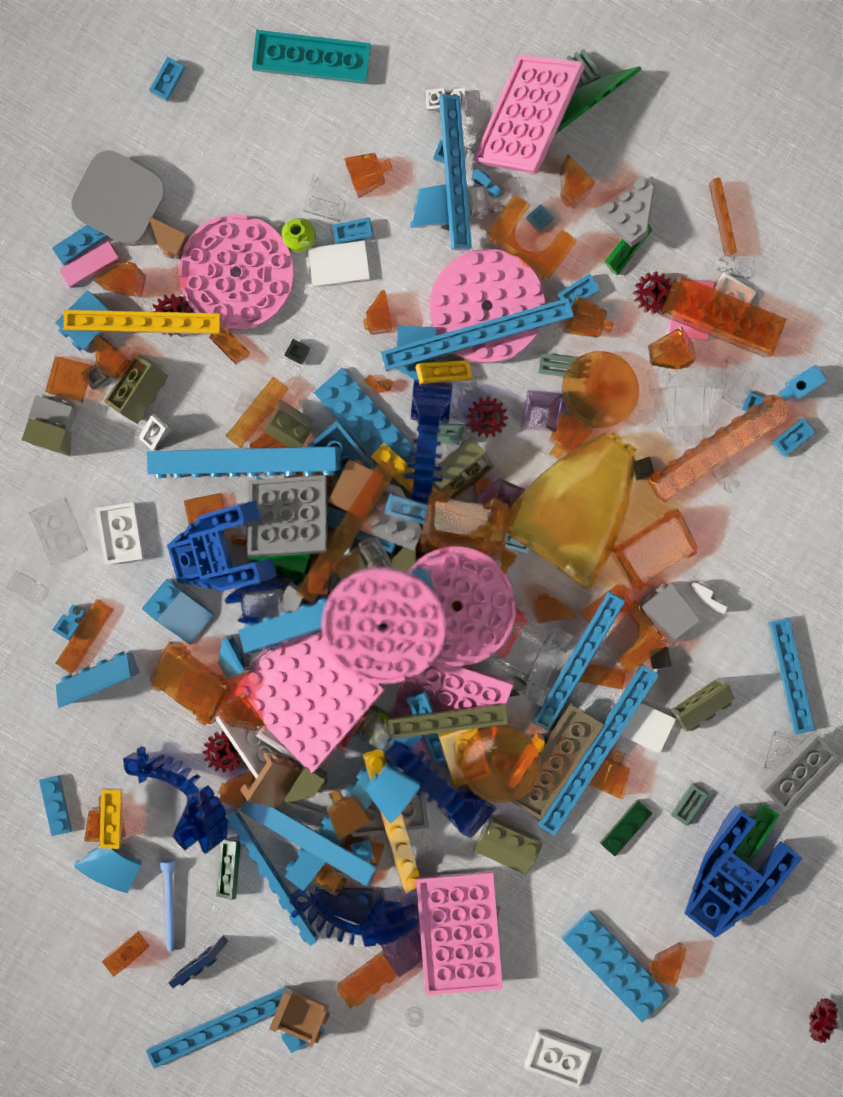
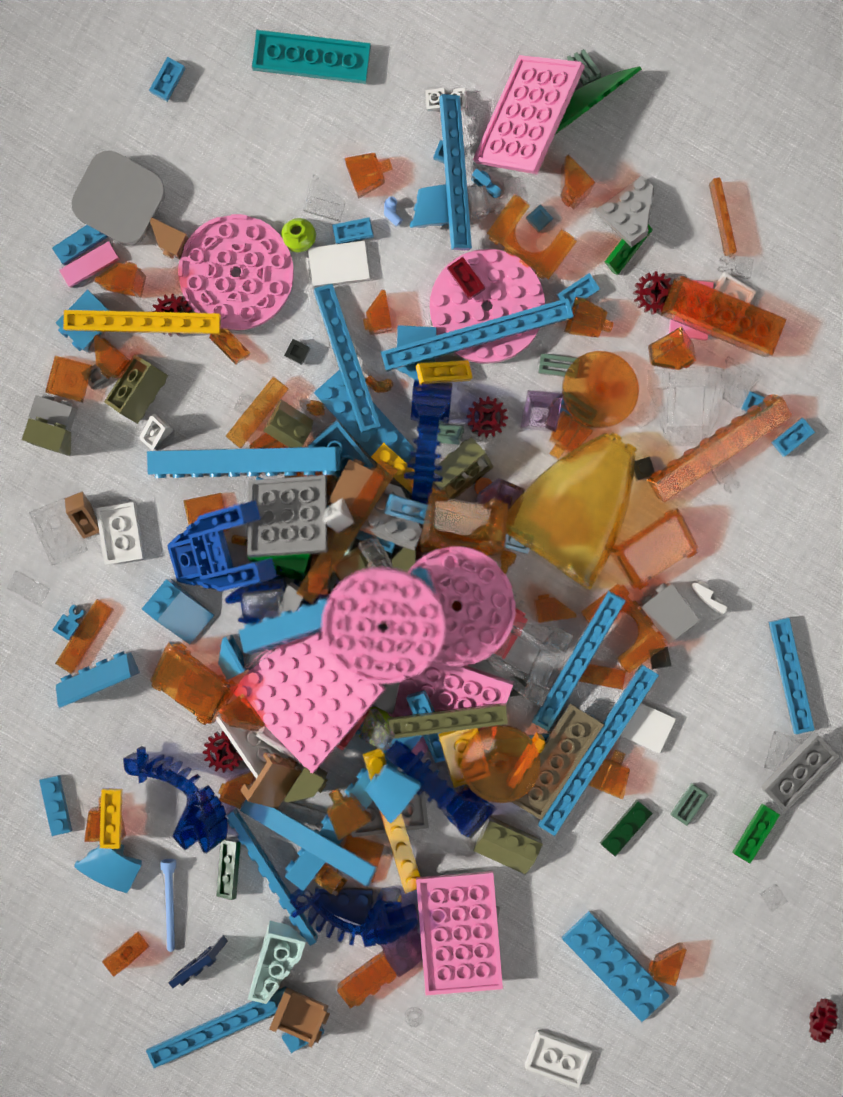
(82, 514): none -> medium nougat slope
(278, 955): none -> light aqua wedge
(315, 408): none -> clear orange plate
(338, 516): none -> white slope
(346, 358): none -> dark azure plate
(363, 849): dark azure plate -> none
(390, 211): none -> light blue arm
(466, 278): none -> dark red plate
(703, 704): olive slope -> none
(728, 886): blue wedge -> none
(808, 379): dark azure torso -> none

